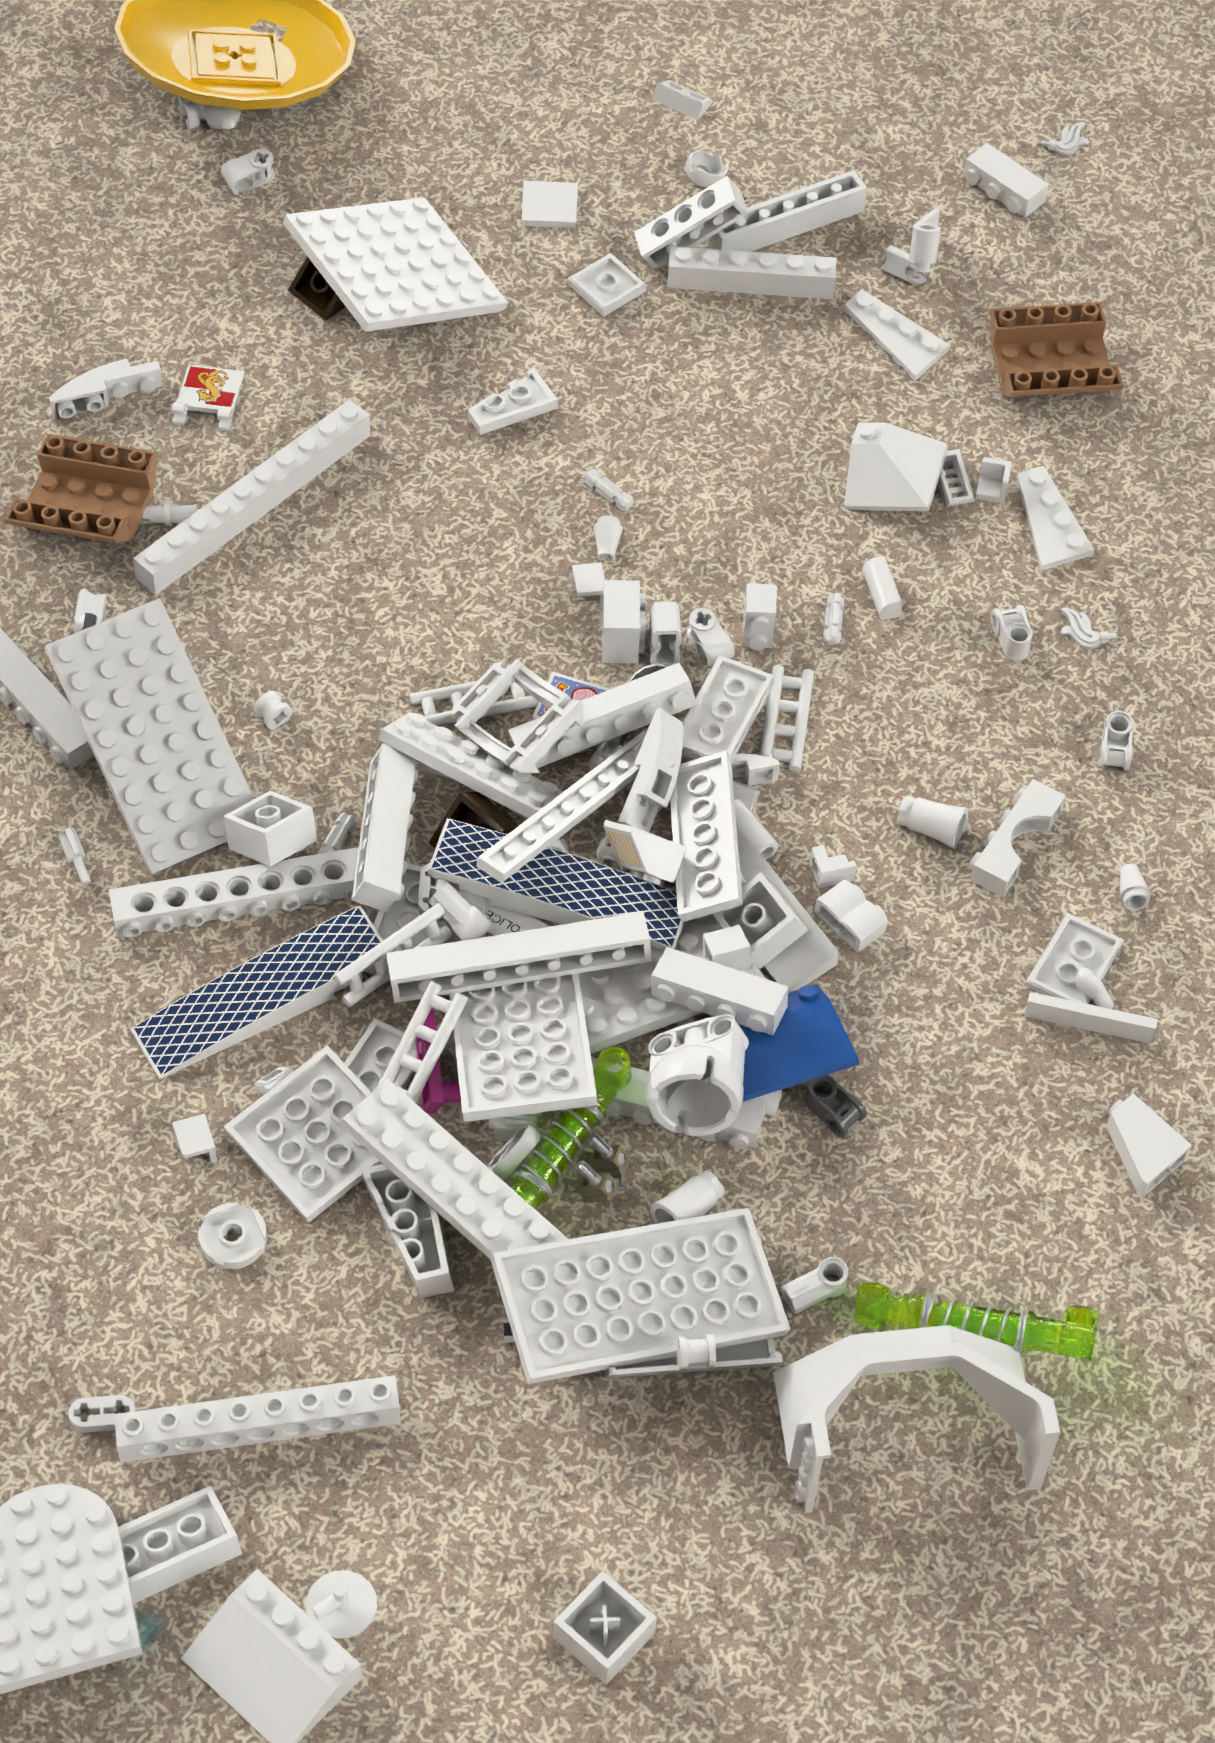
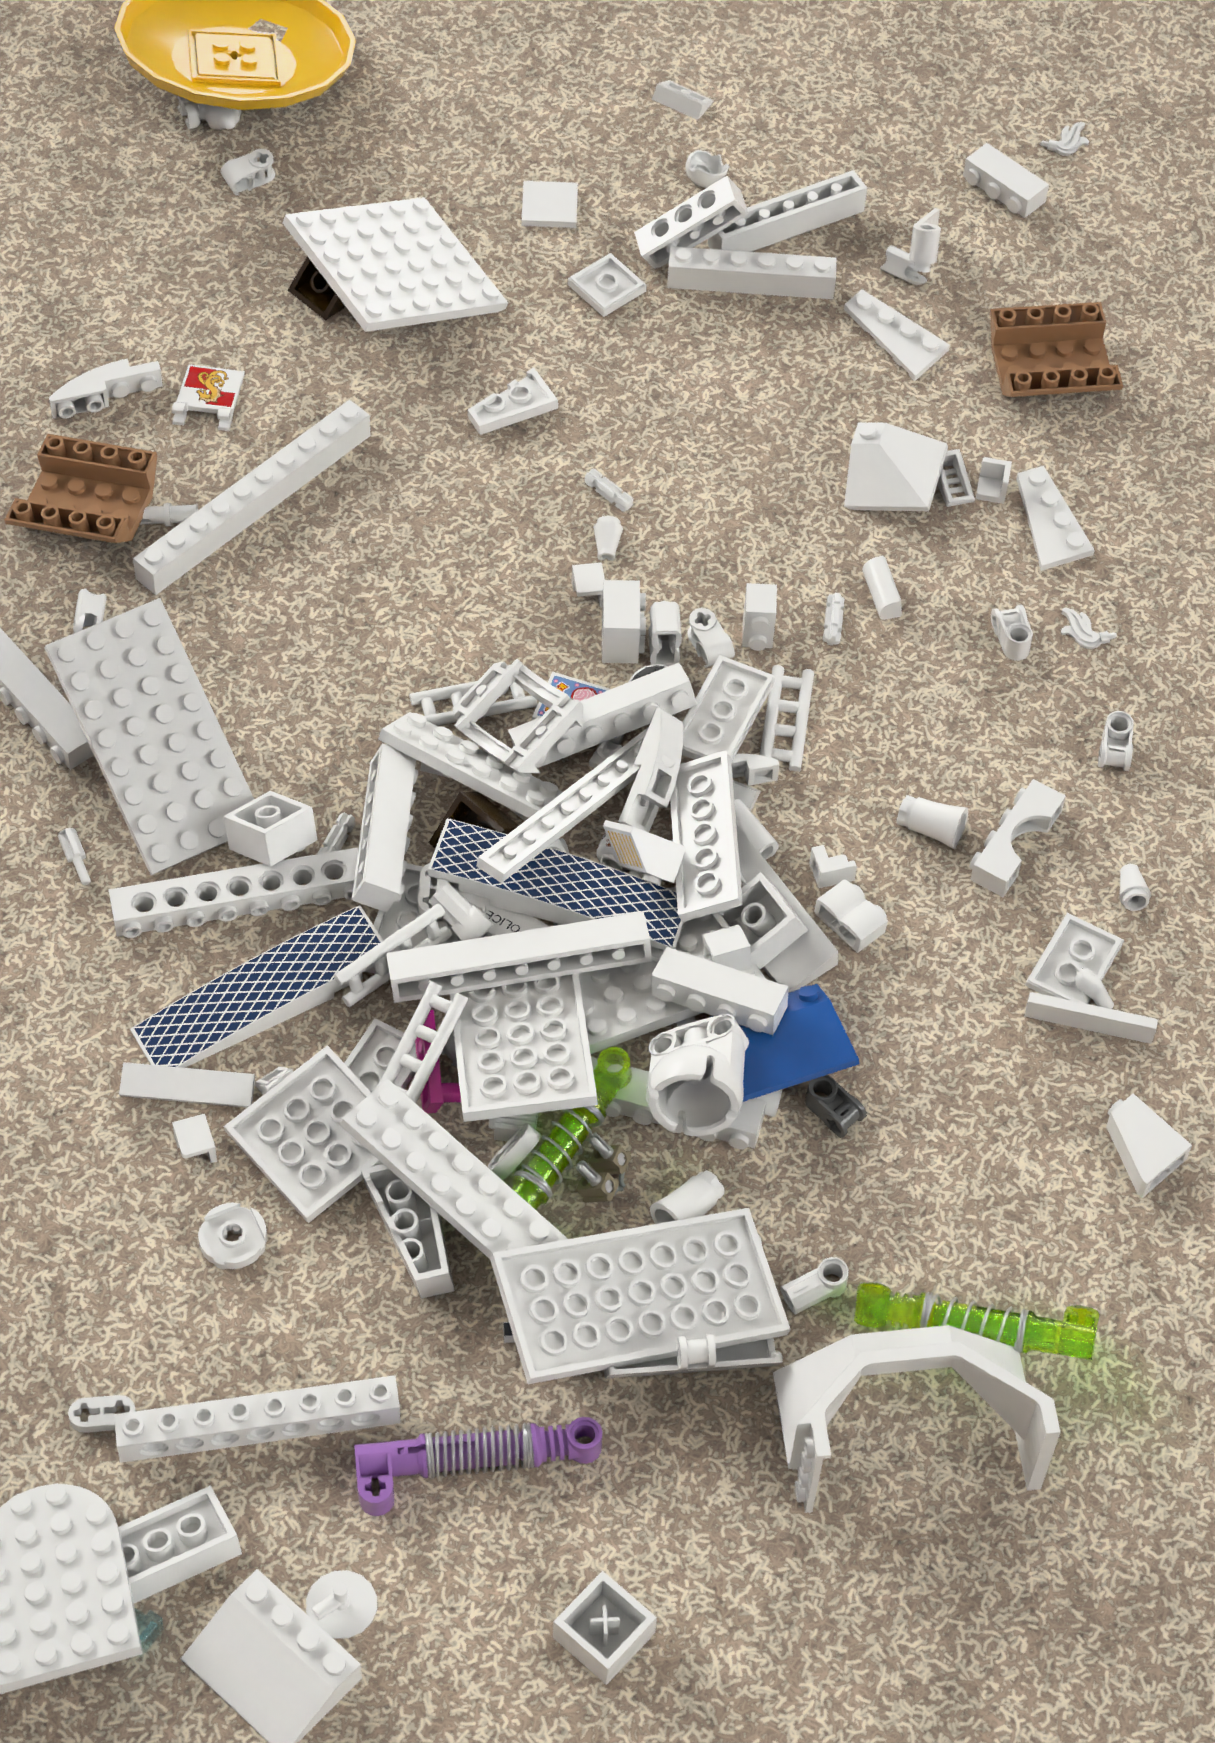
(187, 1085): none -> white tile
(272, 710): white wheel -> none
(468, 1451): none -> medium lavender piece

